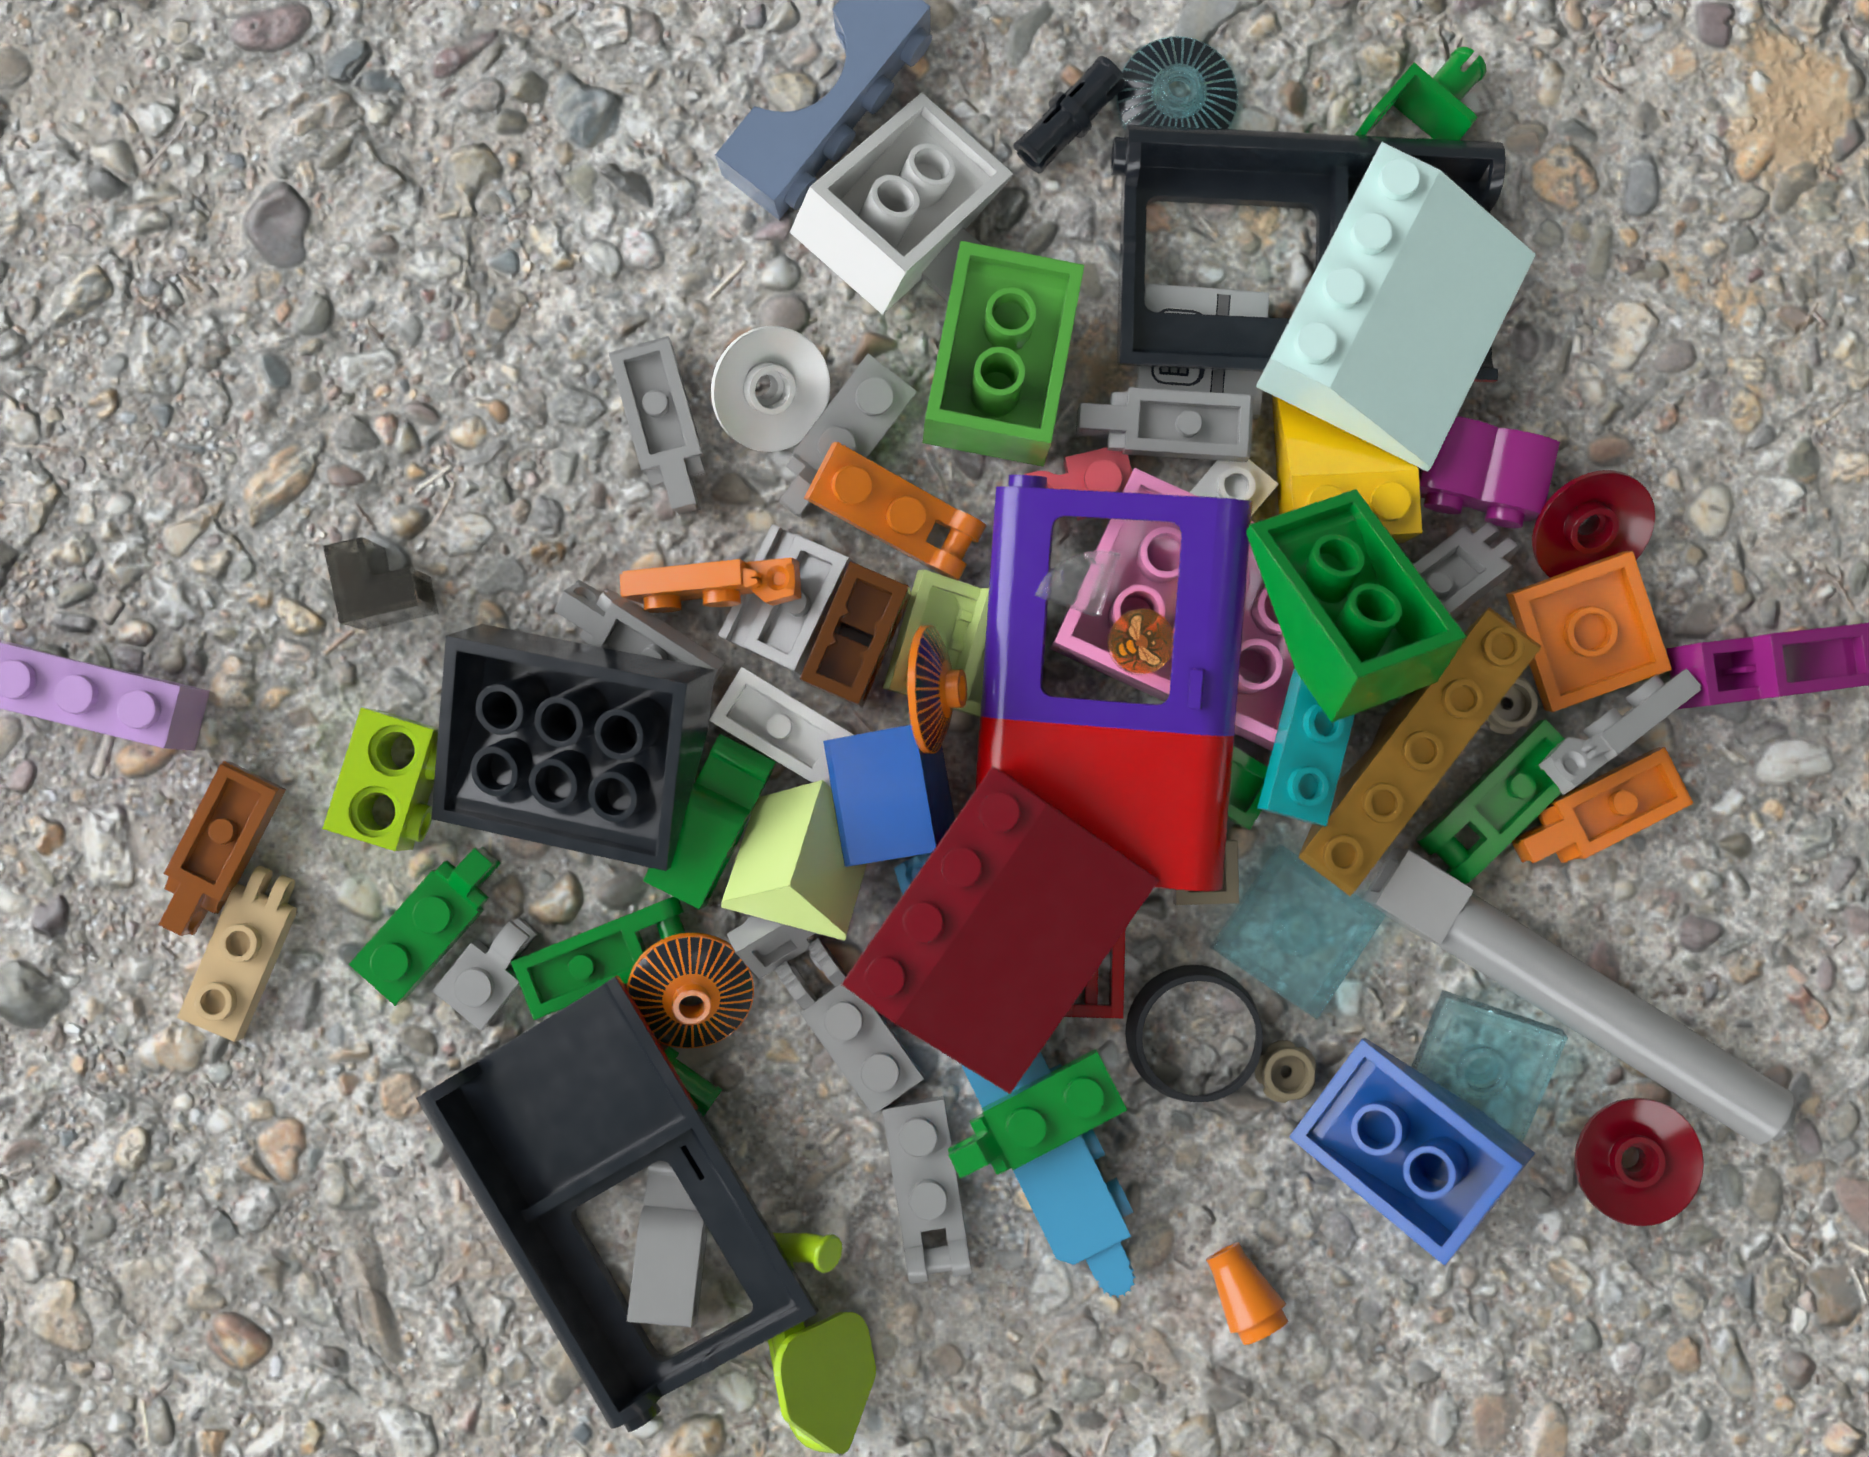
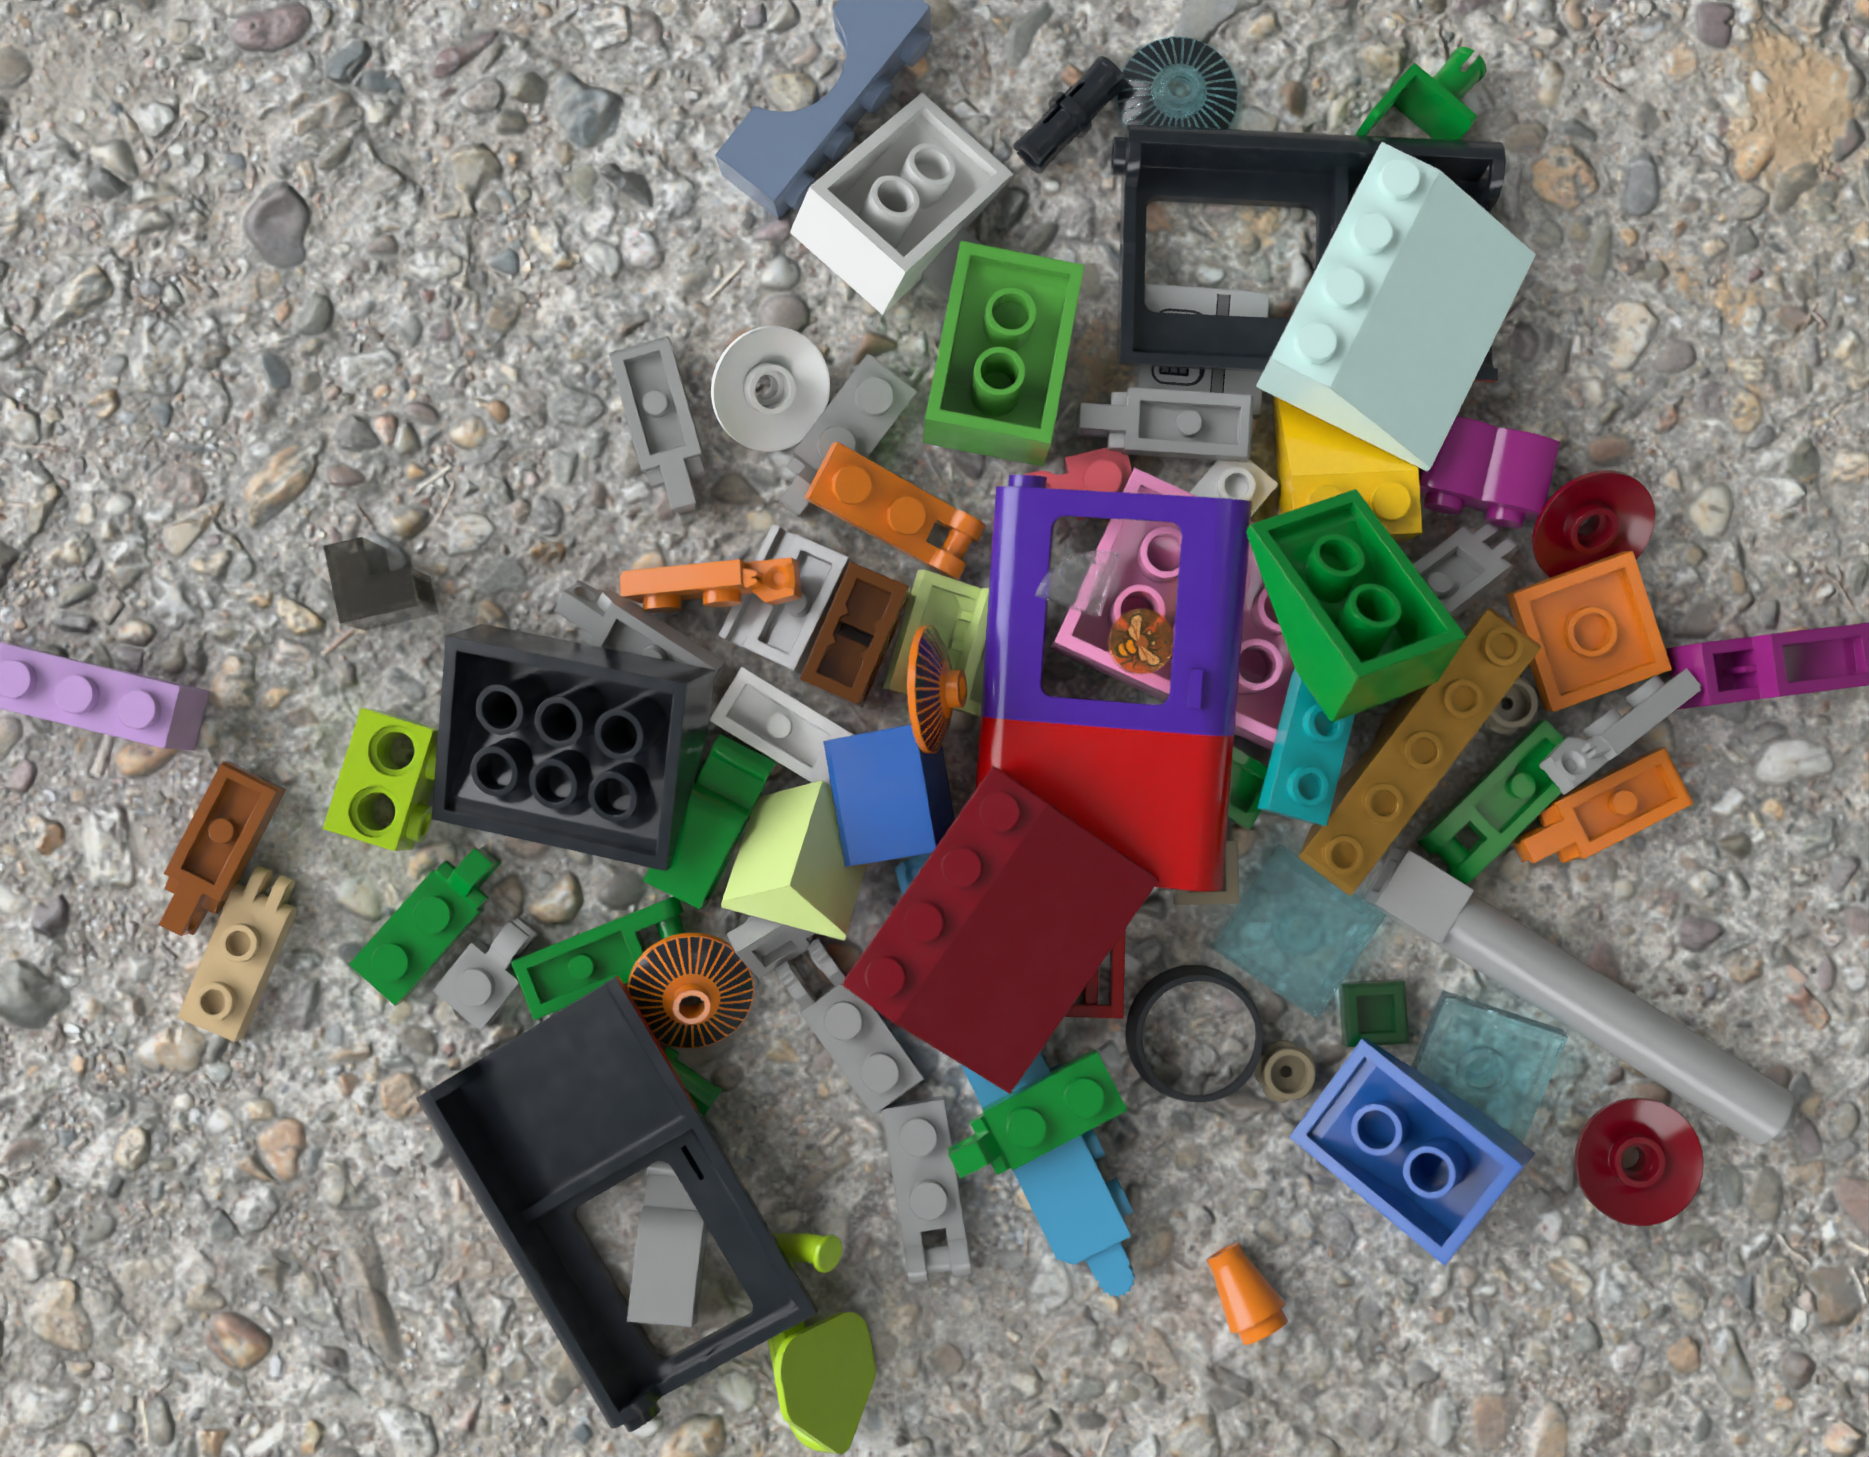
(1373, 1012): none -> dark green tile

